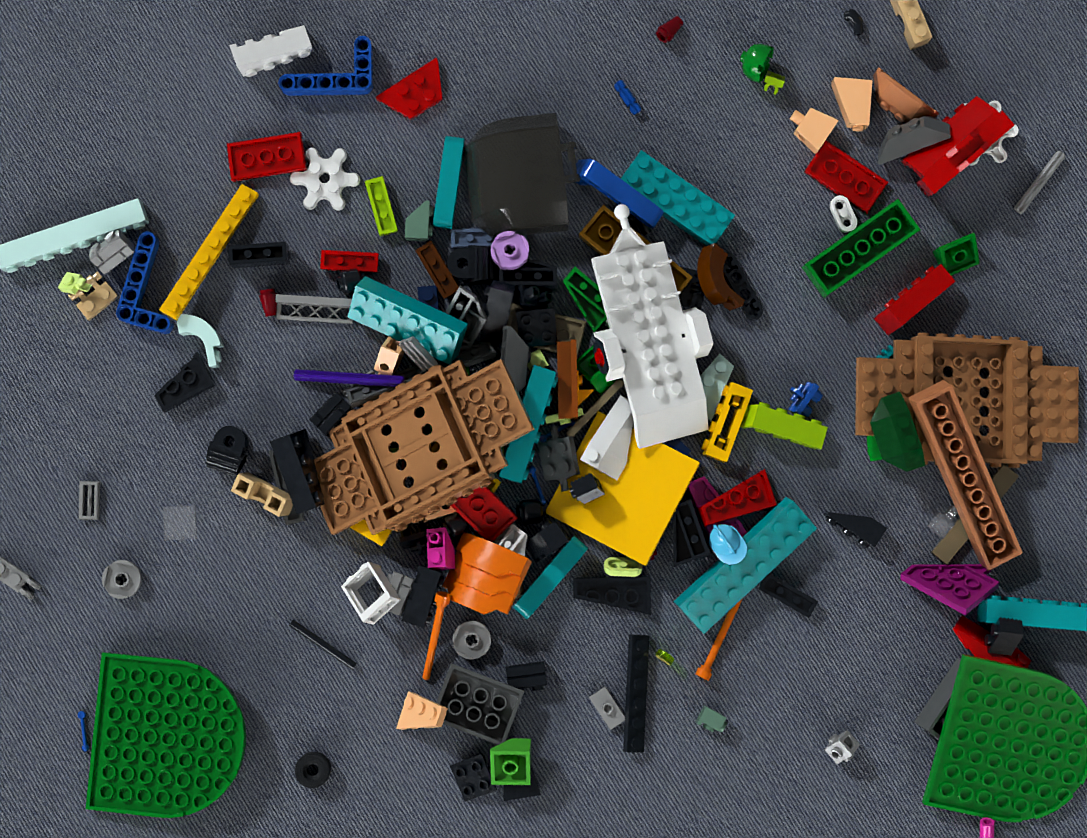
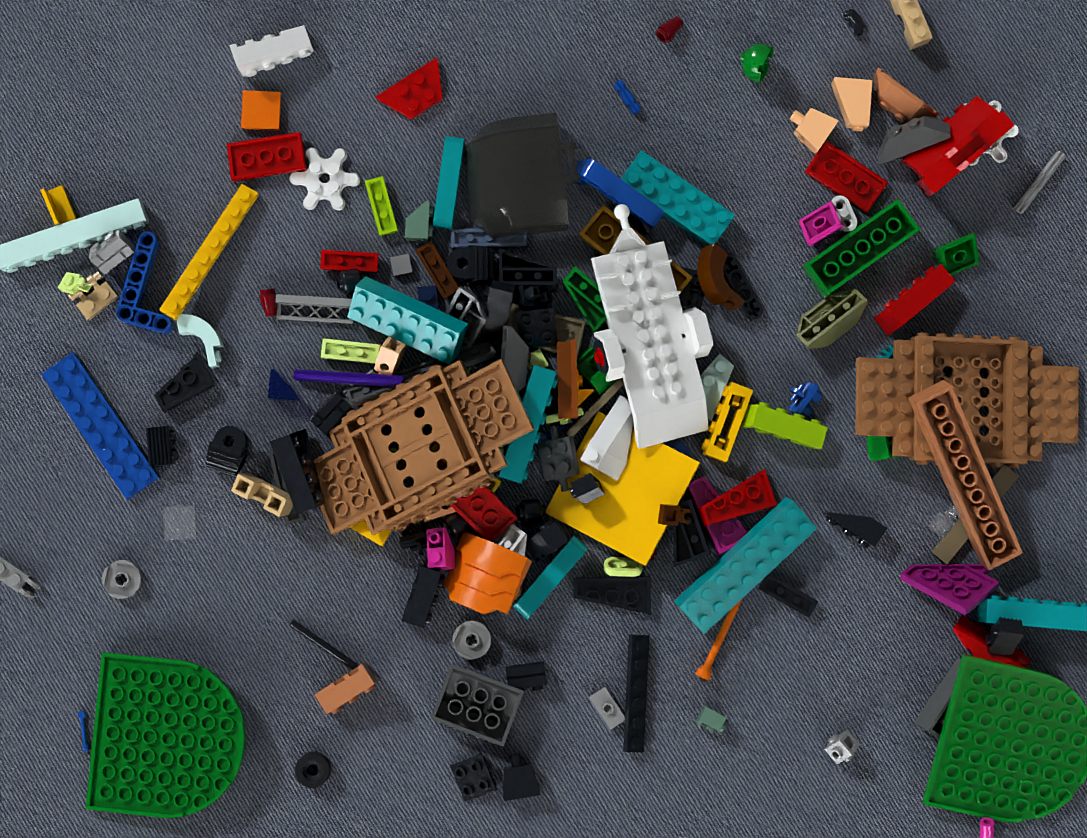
(58, 205): none -> yellow panel
(89, 500): light grey tile -> none
(100, 425): none -> blue plate
(161, 446): none -> black brick
(259, 254): black brick -> none
(261, 110): none -> orange tile
(280, 389): none -> clear blue slope
(335, 78): blue beam -> none
(346, 689): none -> nougat wedge
(349, 351): none -> yellowish green plate
(382, 604): white window -> none
(401, 265): none -> light grey tile
(403, 586): light grey brick -> none
(417, 353): light grey tile -> none
(420, 713): light nougat wing -> none
(441, 599): orange piece -> none
(500, 245): lavender plate -> none
(511, 762): bright green slope -> none
(532, 470): blue hinge -> none
(664, 656): clear neon green tile -> none
(672, 514): none -> reddish brown plate
(727, 544): medium azure piece -> none
(775, 80): lime tile -> none
(821, 224): none -> dark pink slope
(831, 318): none -> olive wedge
(897, 433): dark green wedge -> none

